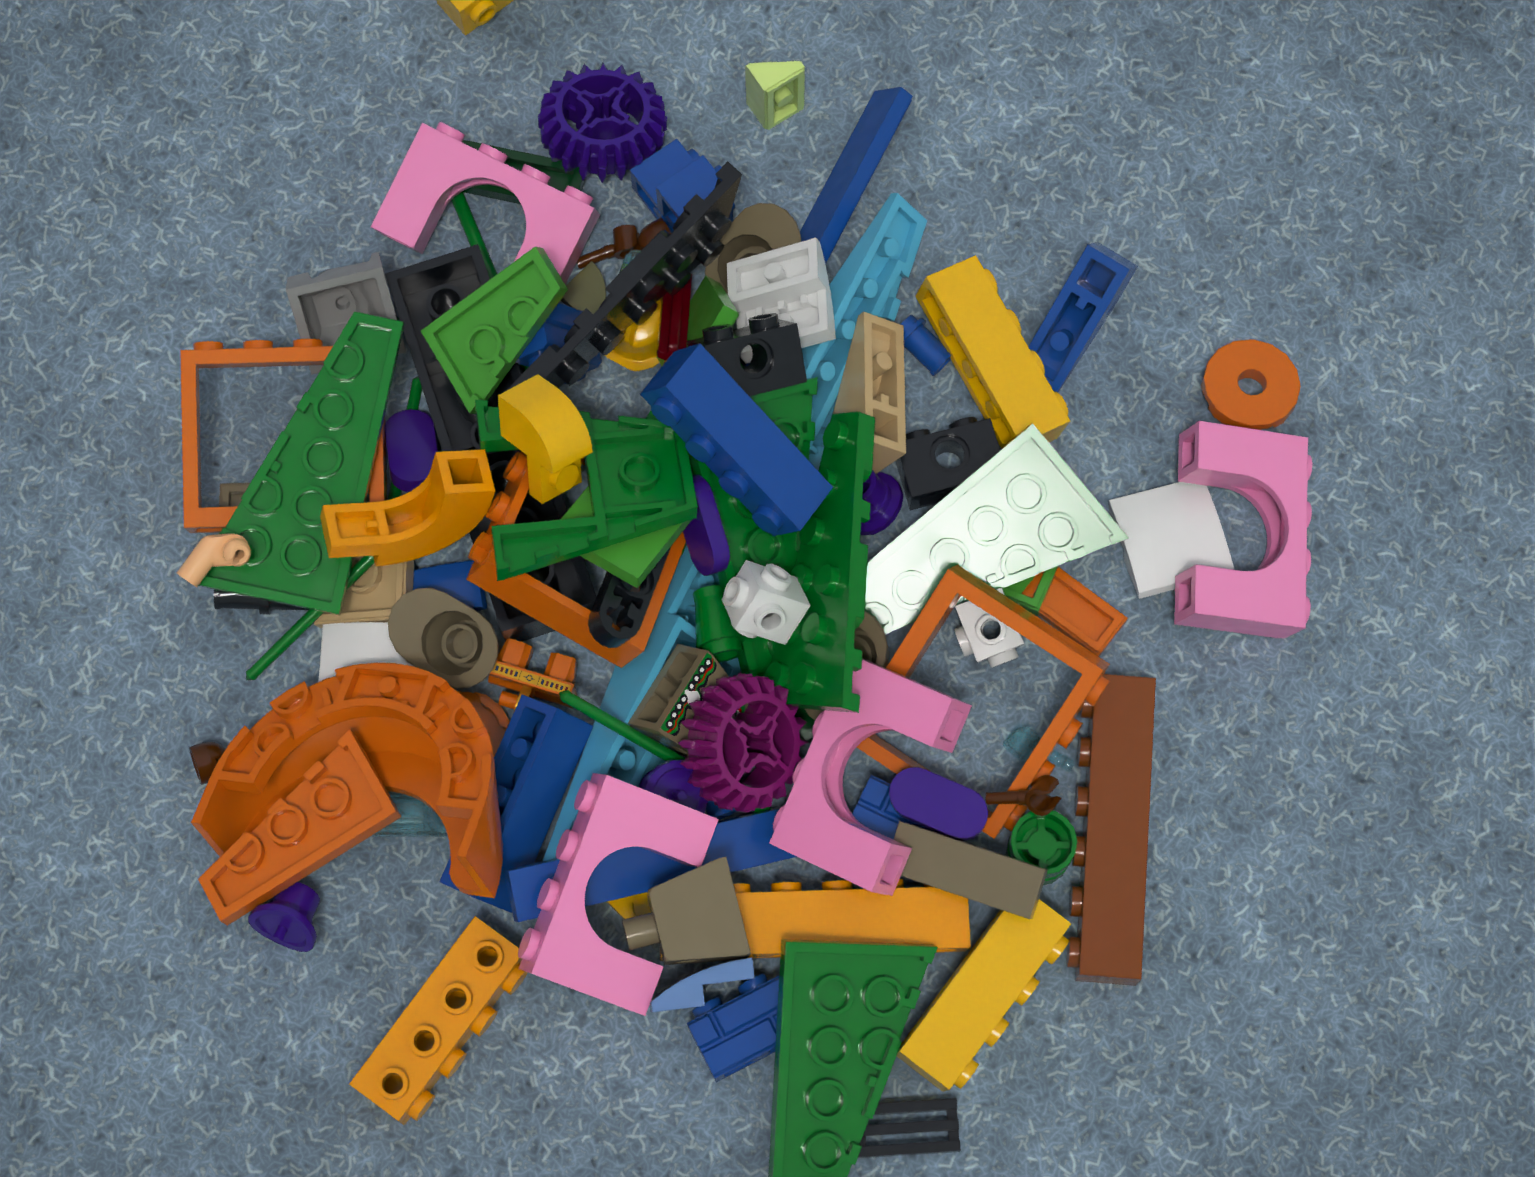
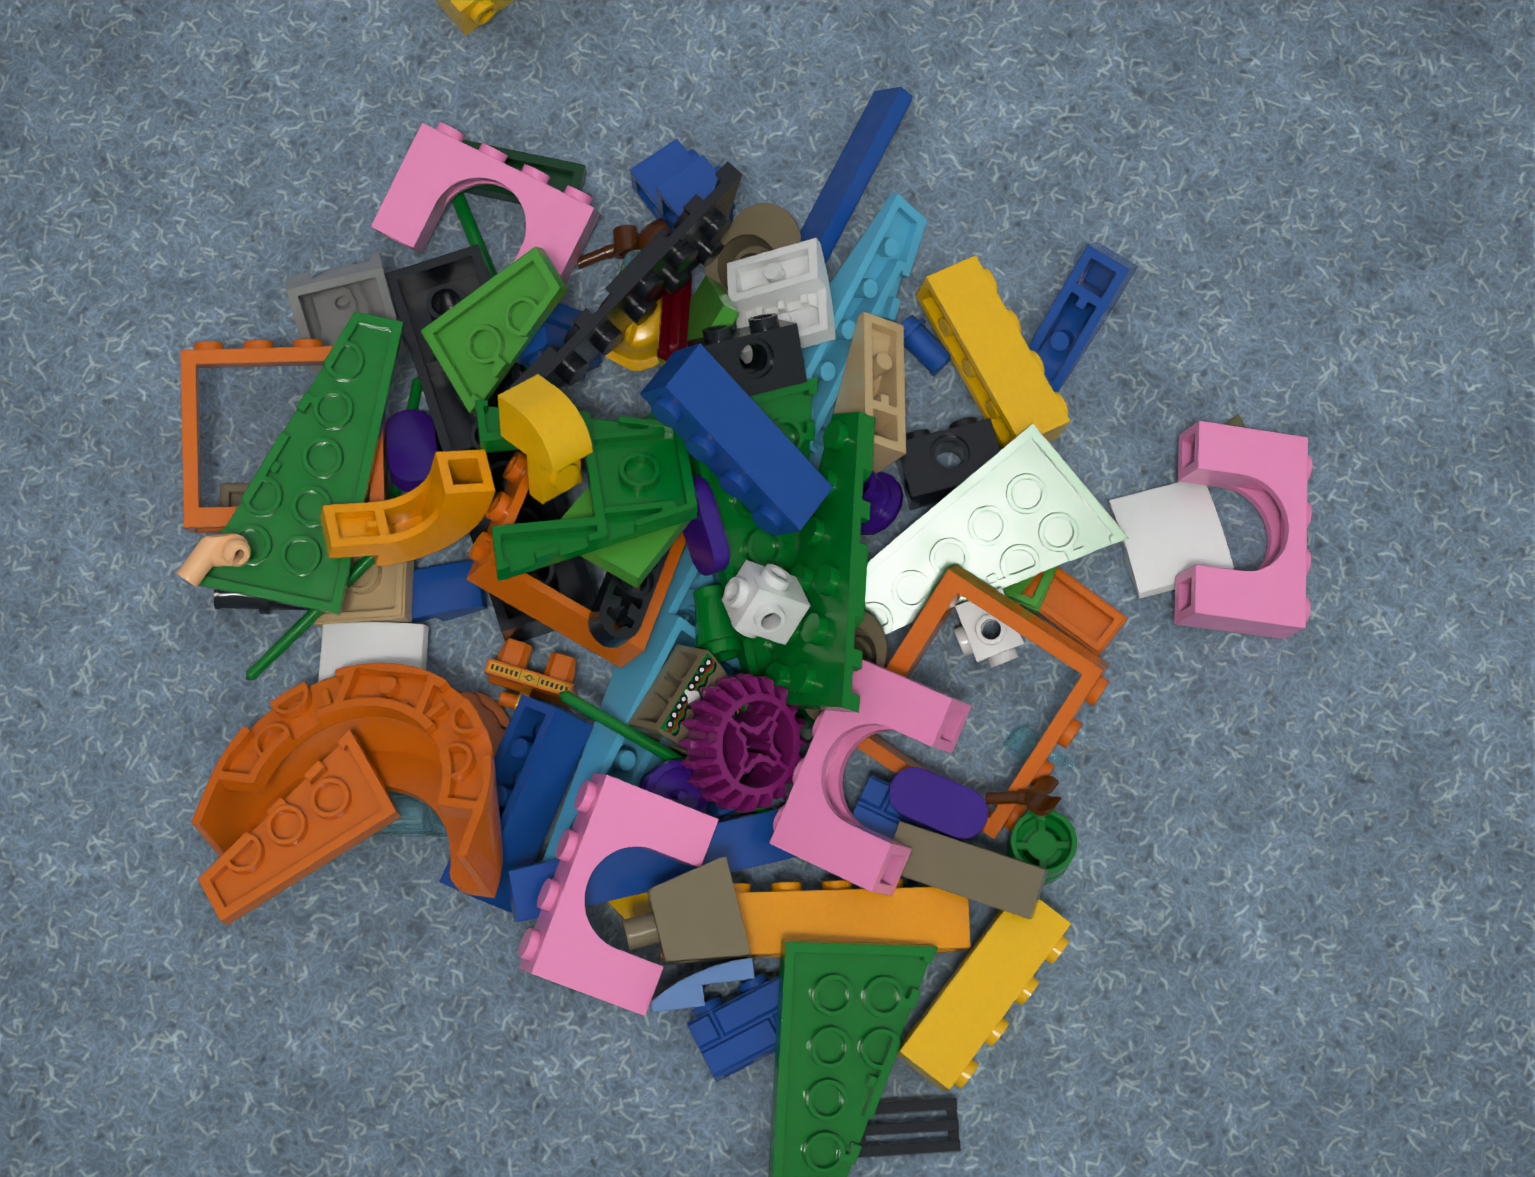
(204, 759): reddish brown hinge -> none
(288, 918): dark purple piece -> none
(439, 1022): light orange brick -> none
(443, 637): dark tan piece -> none
(586, 290): olive tile -> none
(605, 135): dark purple gear -> none
(775, 90): yellowish green slope -> none
(1114, 833): dark orange brick -> none
(1254, 361): orange tile -> none

